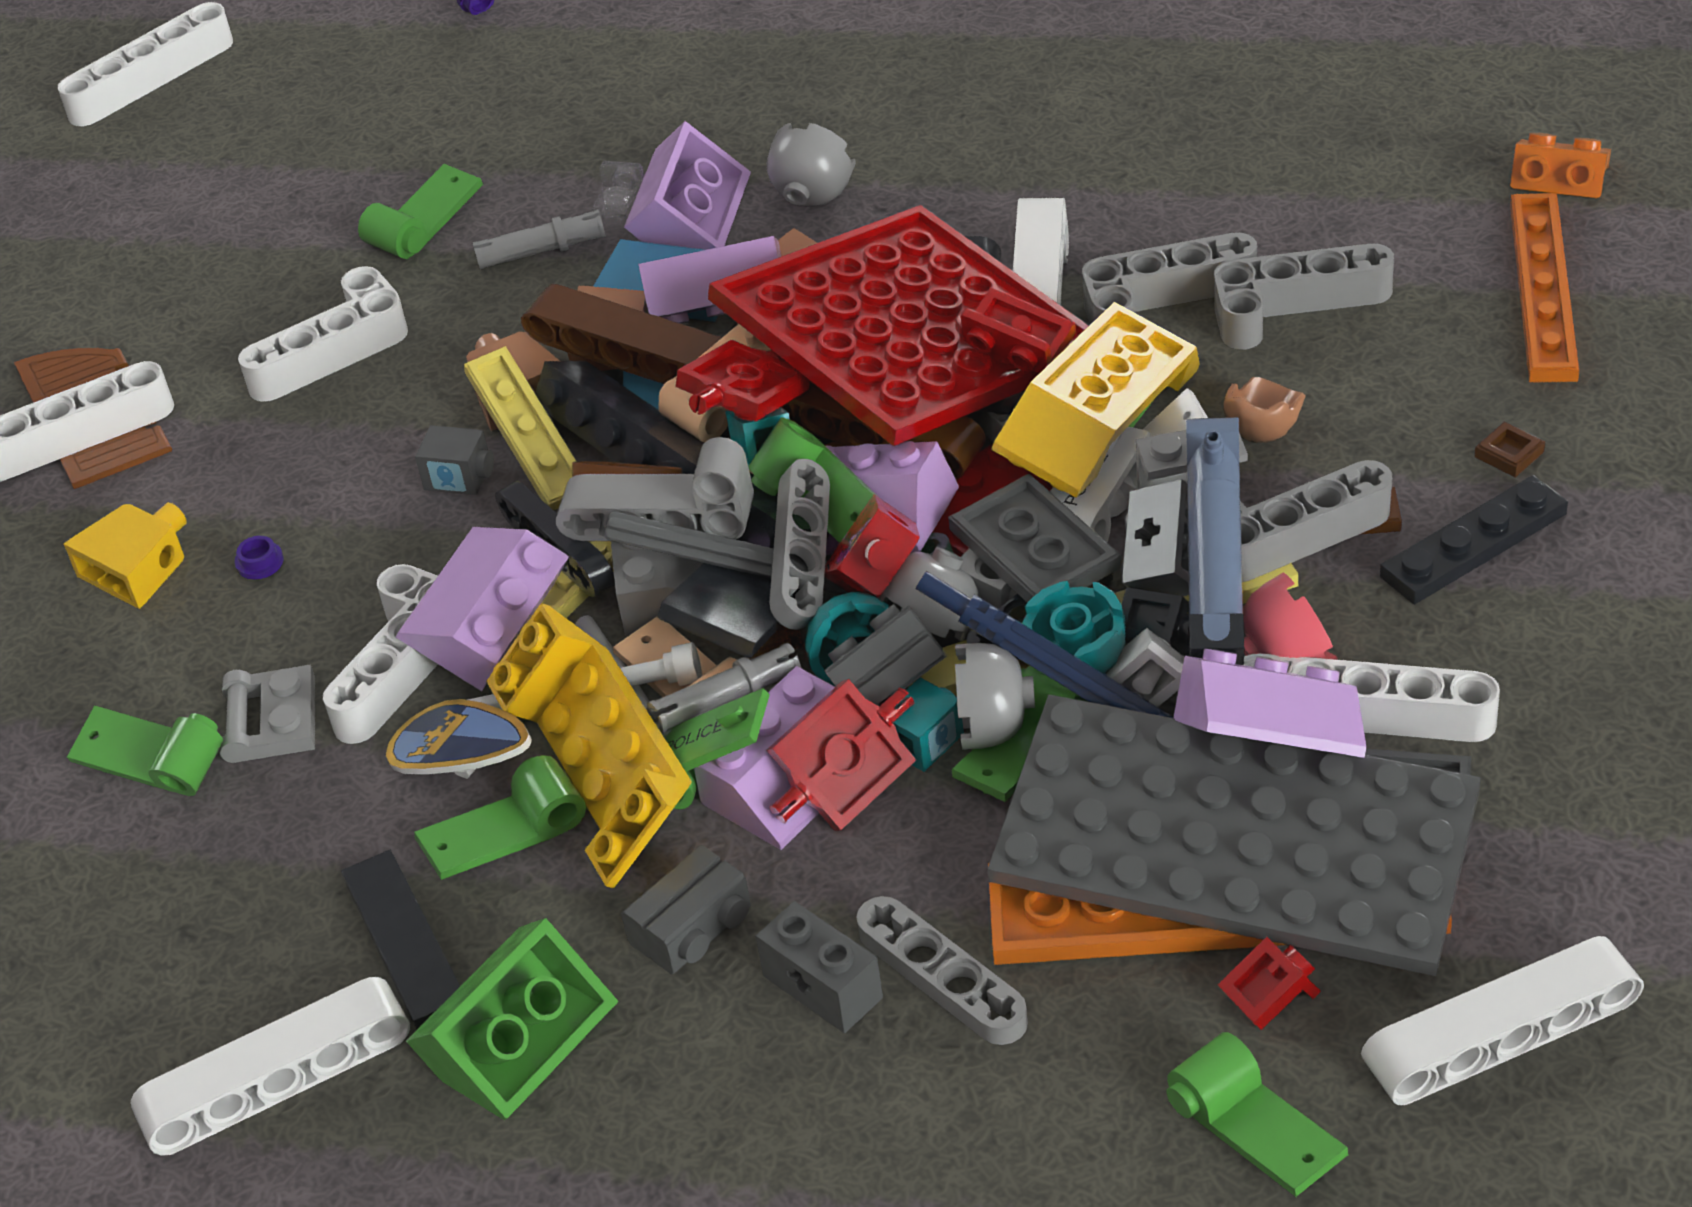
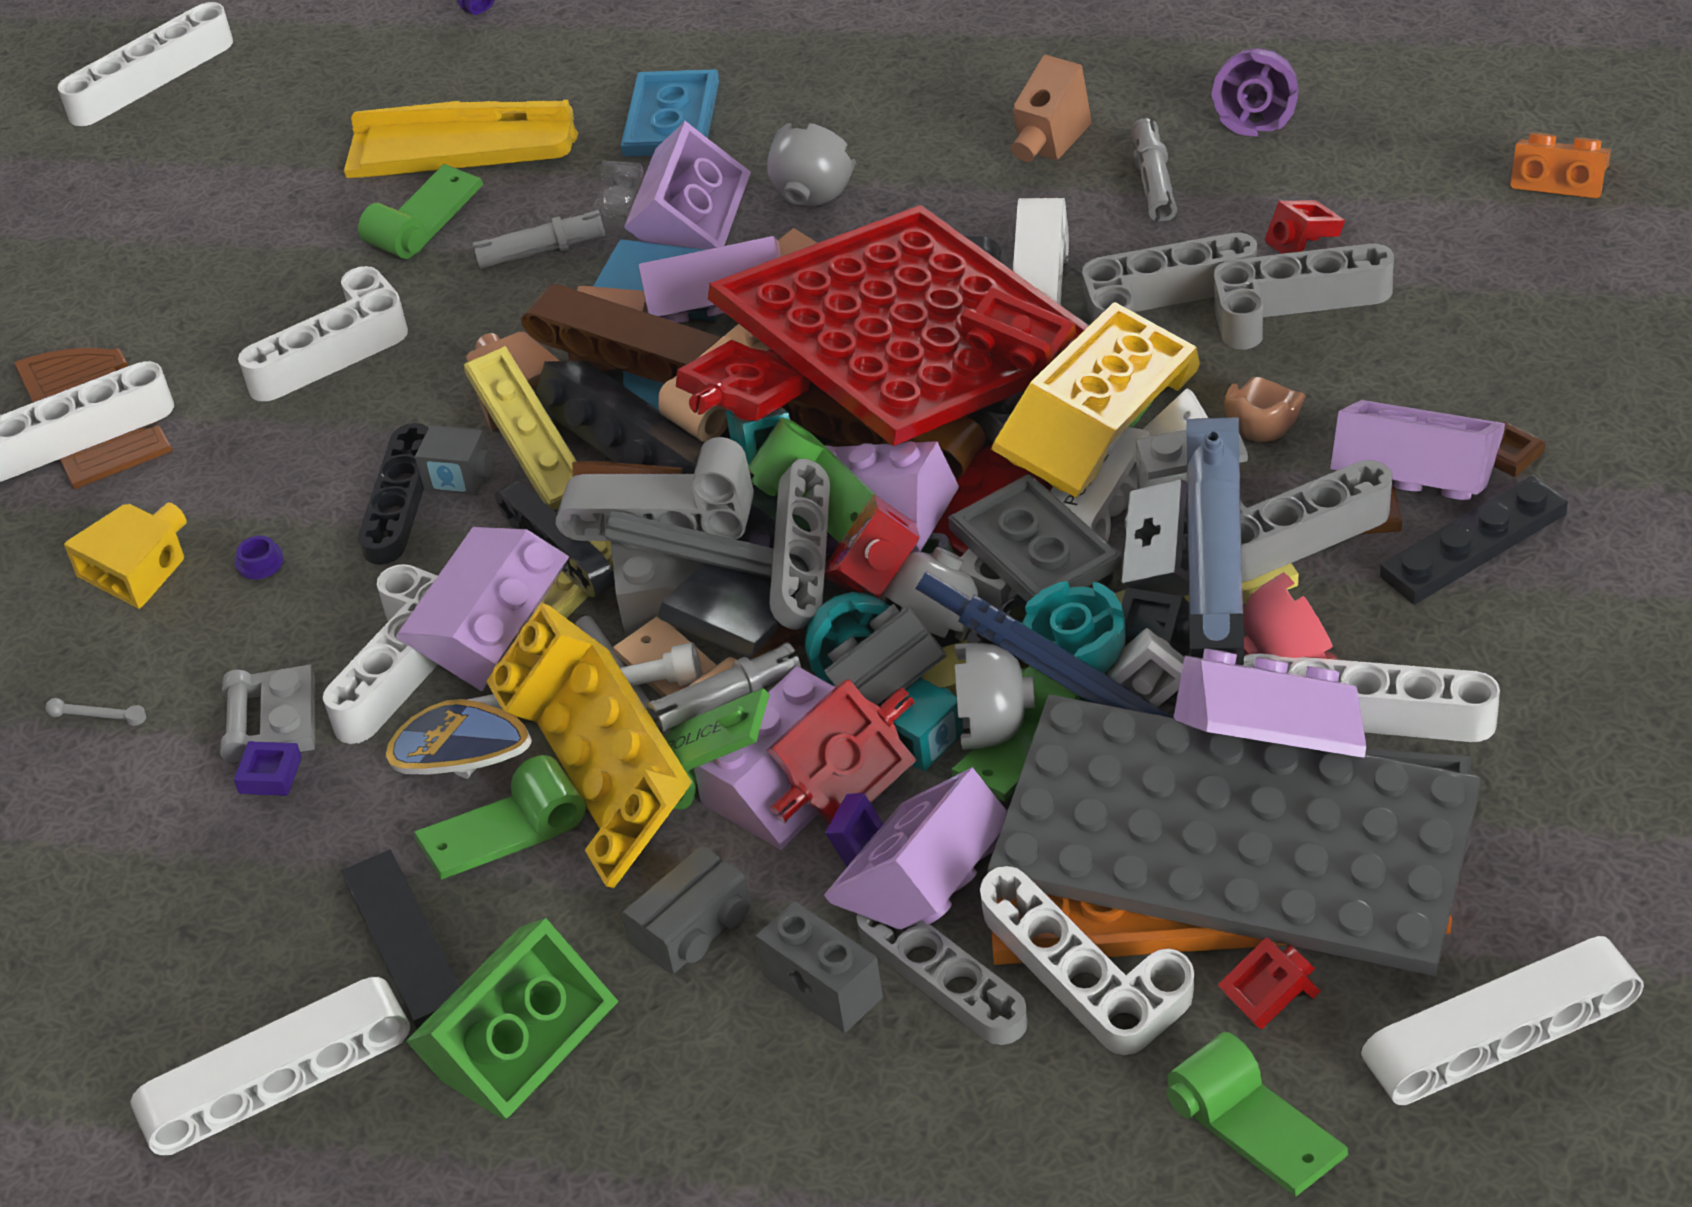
(133, 715): none -> light grey hinge
(148, 751): bright green door -> none
(267, 768): none -> dark purple plate
(390, 492): none -> black beam
(457, 135): none -> yellow piece
(663, 103): none -> dark azure tile
(853, 826): none -> dark purple plate
(922, 854): none -> lavender slope
(1051, 110): none -> nougat torso
(1078, 954): none -> white beam
(1151, 160): none -> light grey pin
(1255, 83): none -> medium lavender cylinder
(1301, 221): none -> red bracket
(1419, 446): none -> lavender slope
(1544, 288): orange tile -> none

